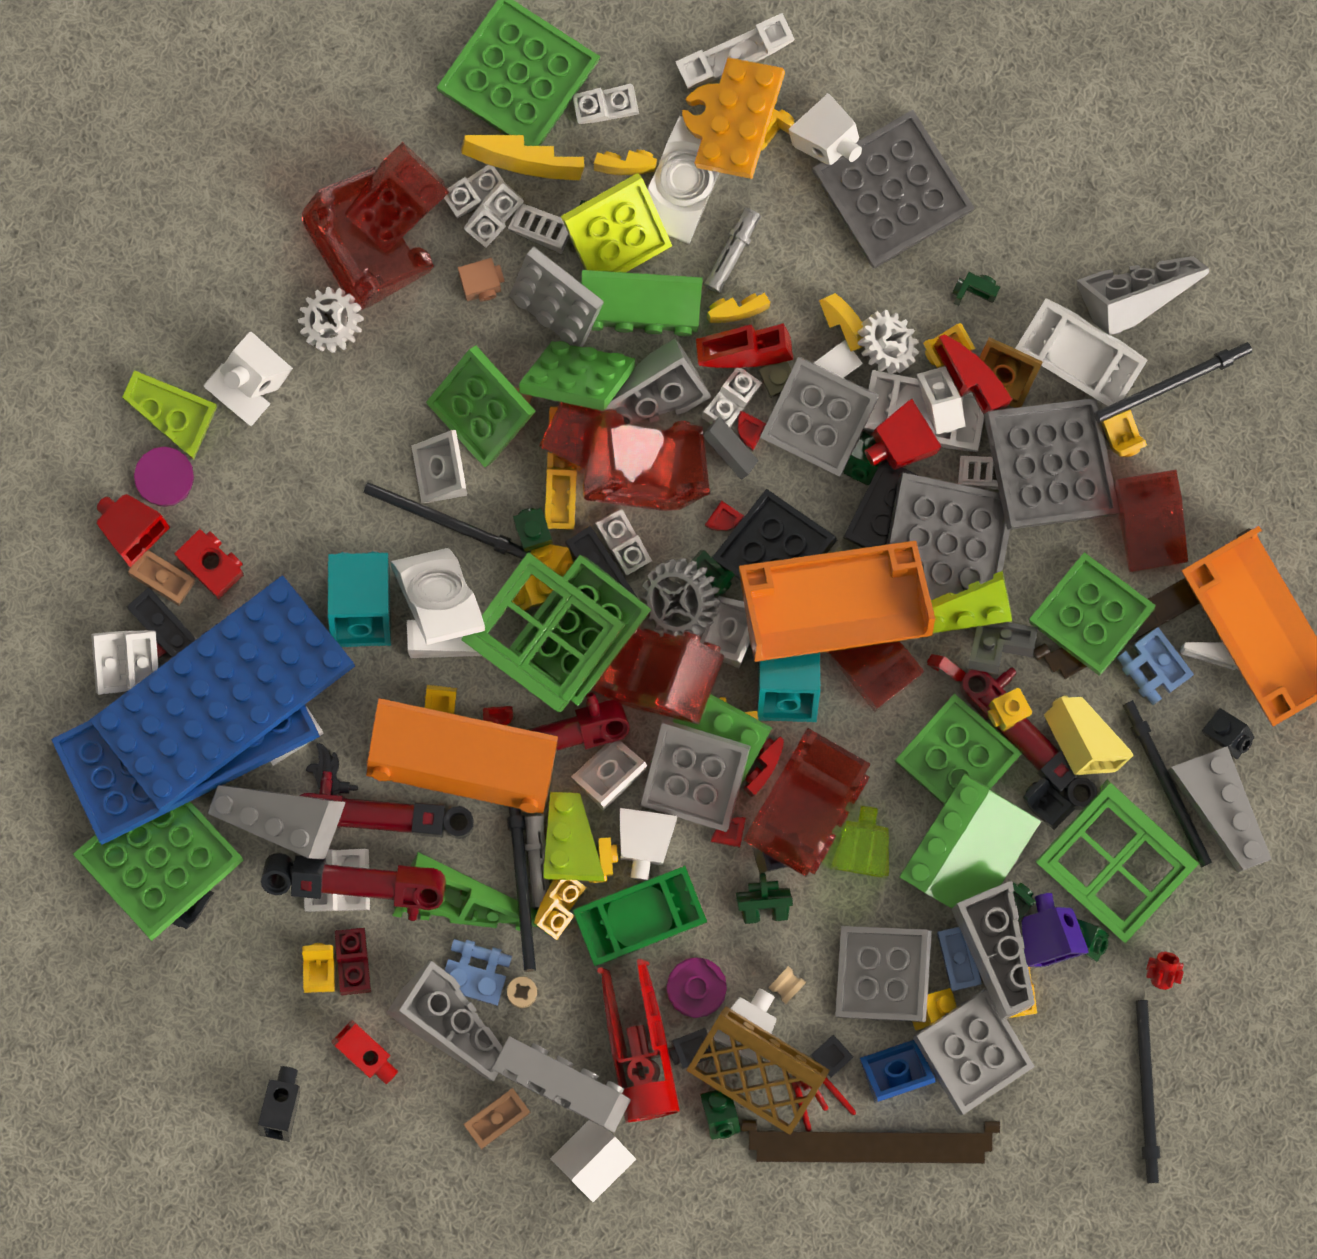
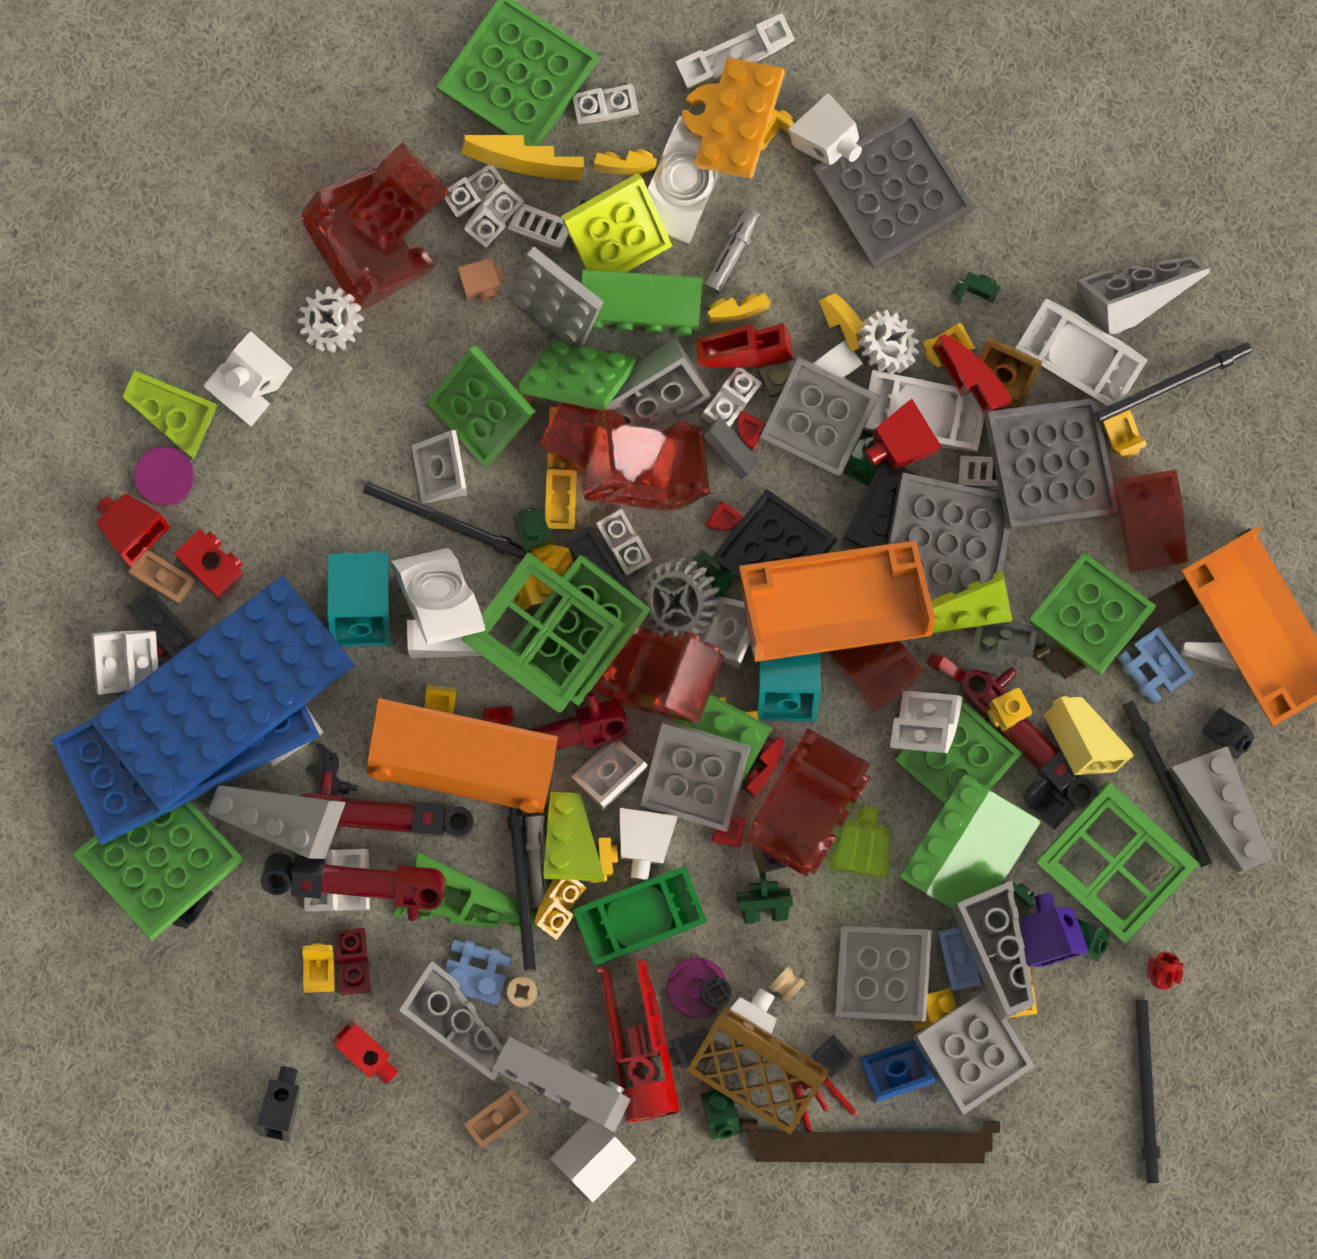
(712, 996): none -> black wheel
(926, 722): none -> white slope
(941, 400): white slope -> none

